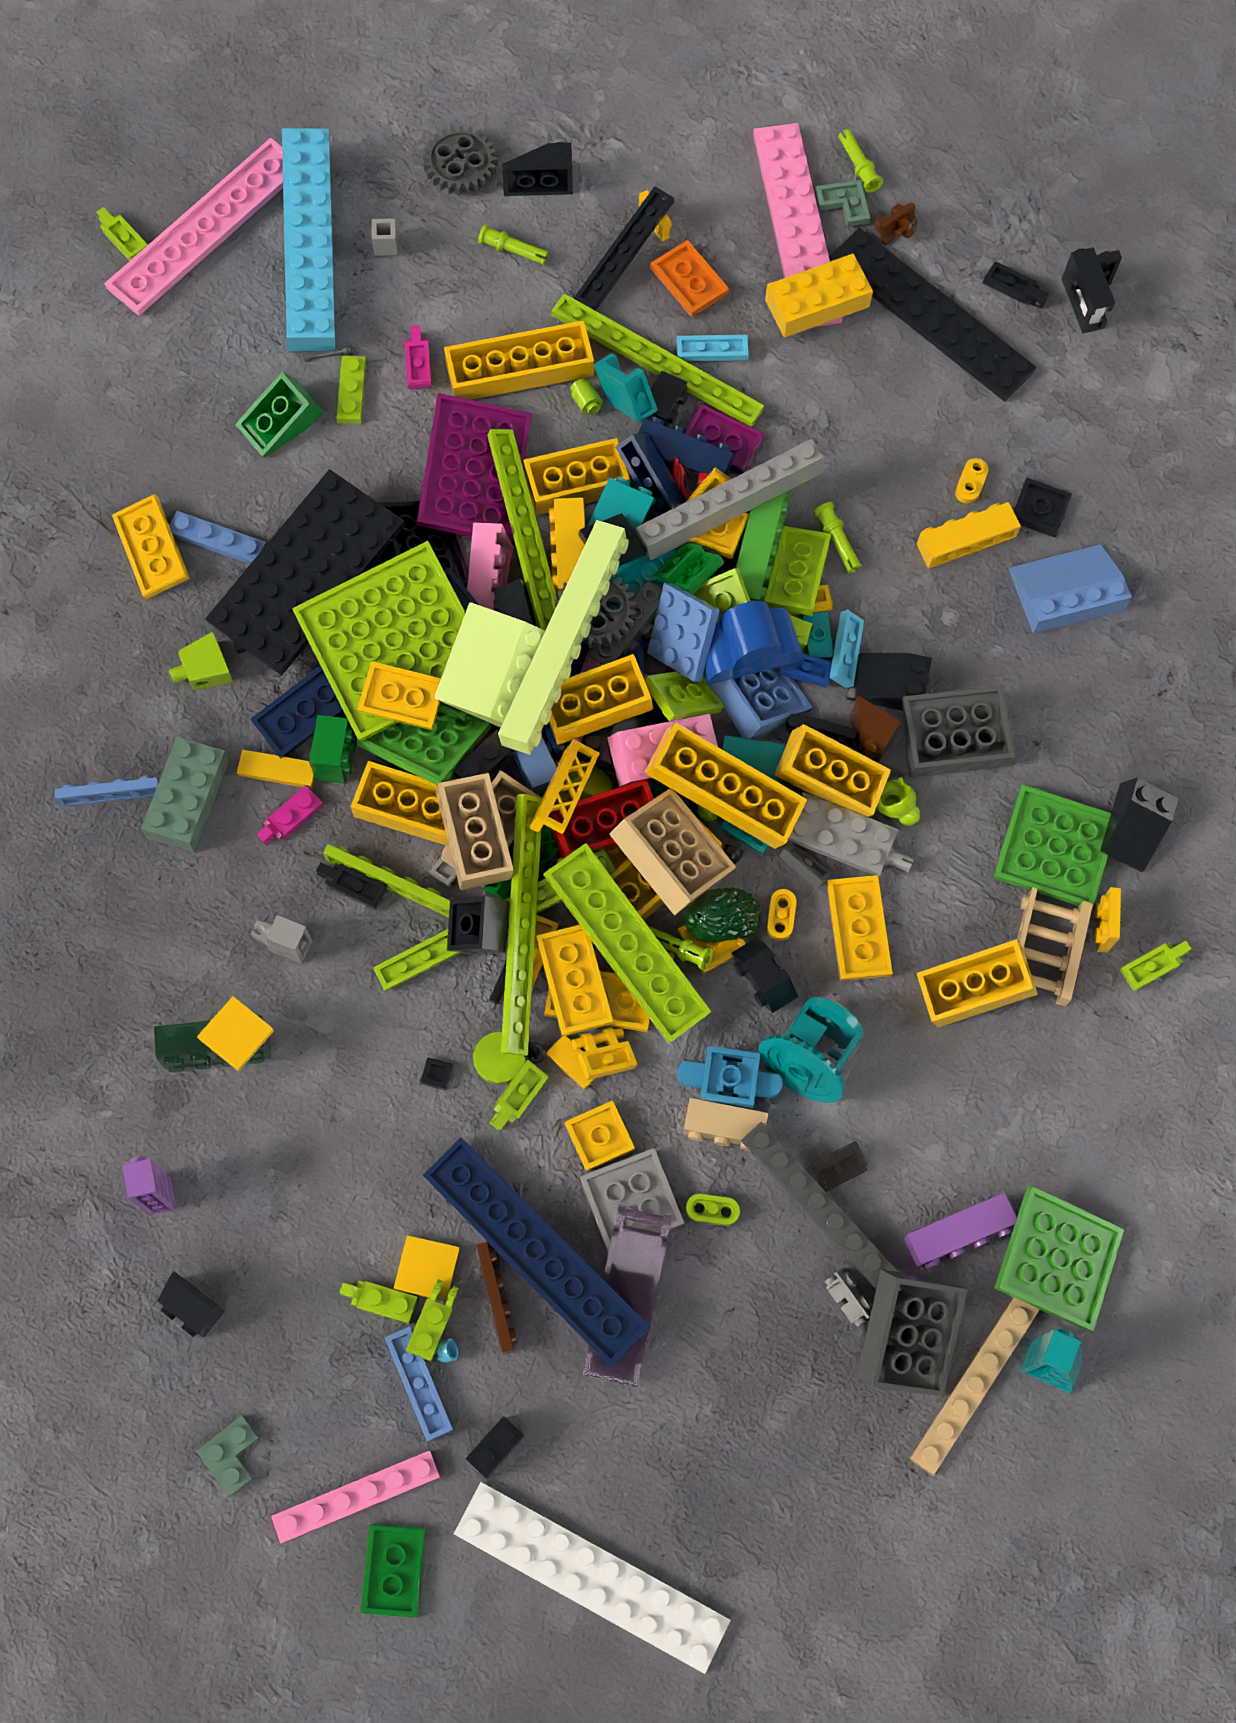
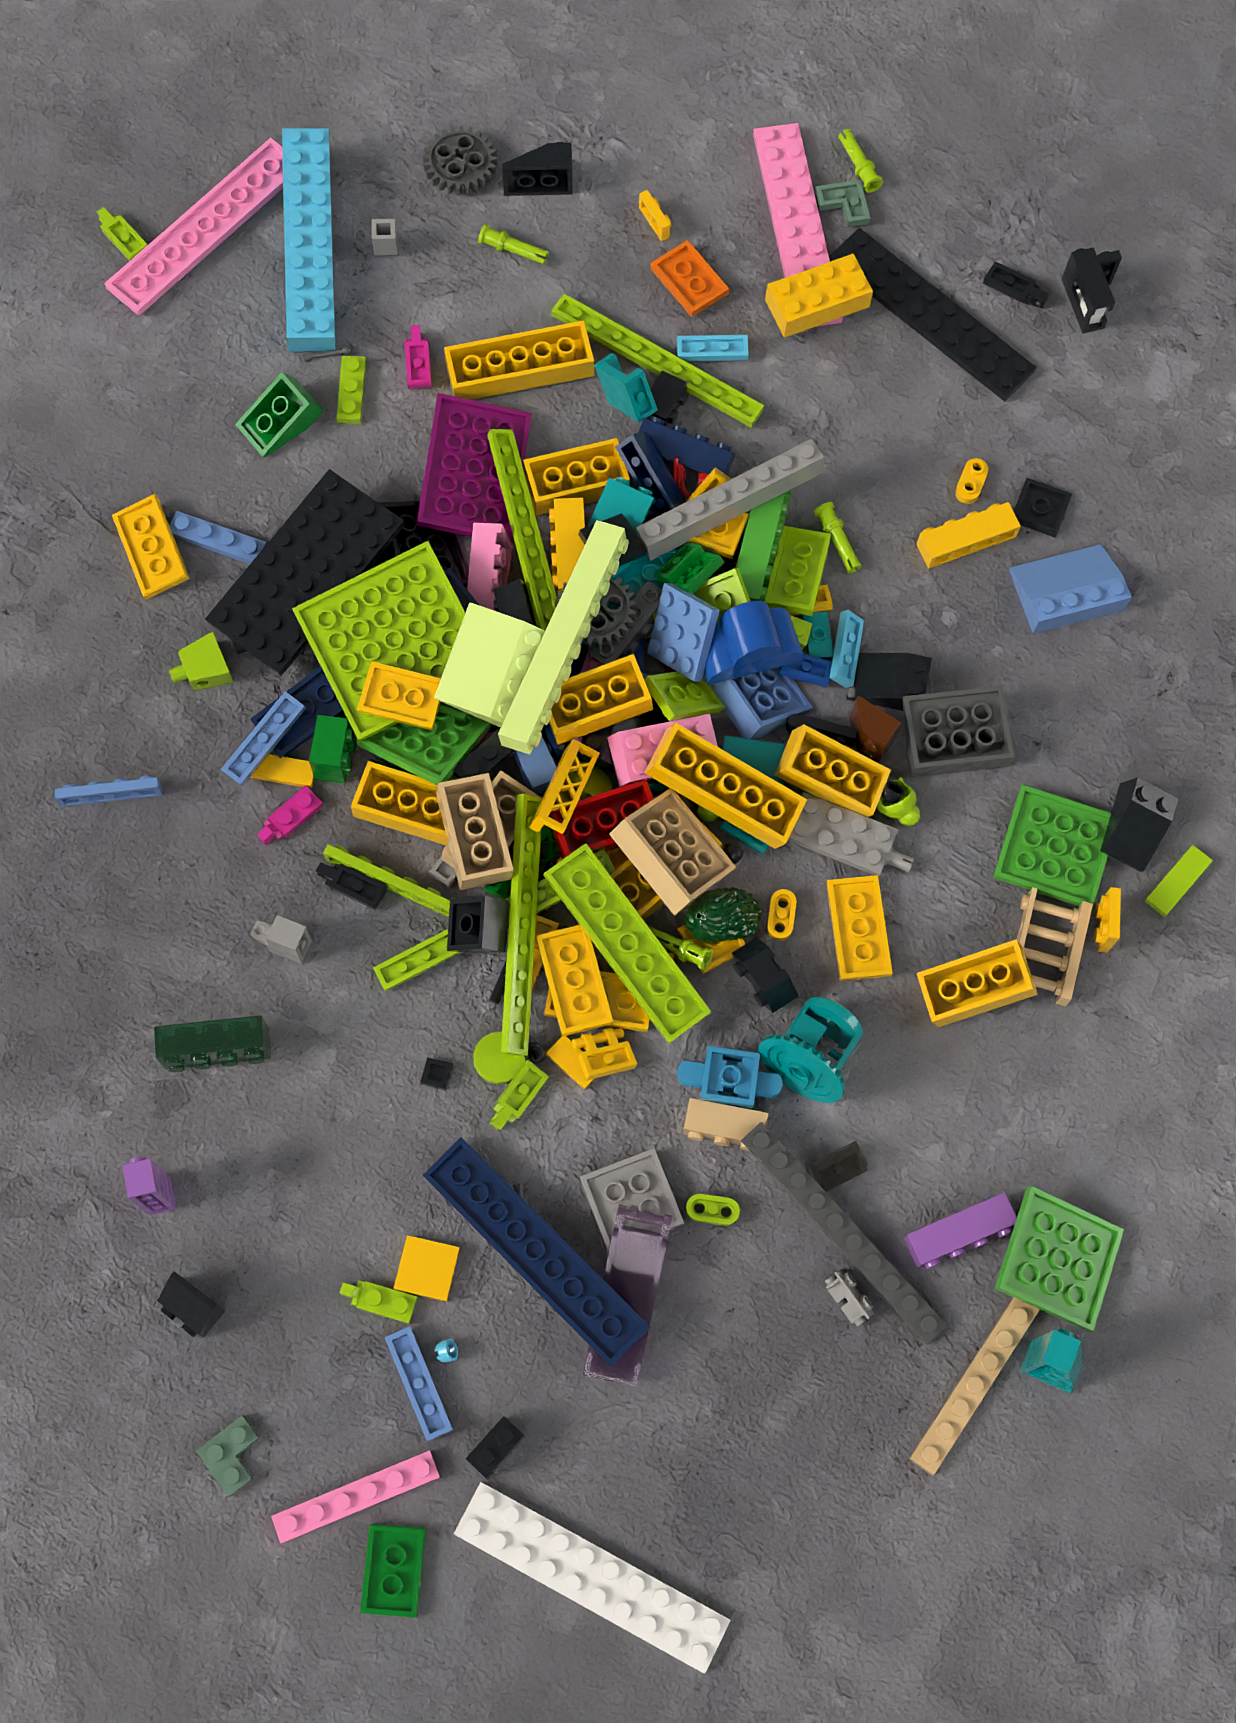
(185, 794): sand green brick -> none
(235, 1033): yellow tile -> none
(263, 738): none -> medium blue plate
(431, 1324): lime hinge -> none
(500, 1309): reddish brown plate -> none
(586, 396): lime brick -> none
(599, 1136): yellow plate -> none
(624, 248): black plate -> none
(728, 431): magenta tile -> none
(805, 865): dark grey plate -> none
(892, 792): none -> black hinge
(899, 223): reddish brown hips -> none
(911, 1334): dark grey slope -> none
(1154, 964): lime hinge -> none
(1178, 880): none -> lime tile

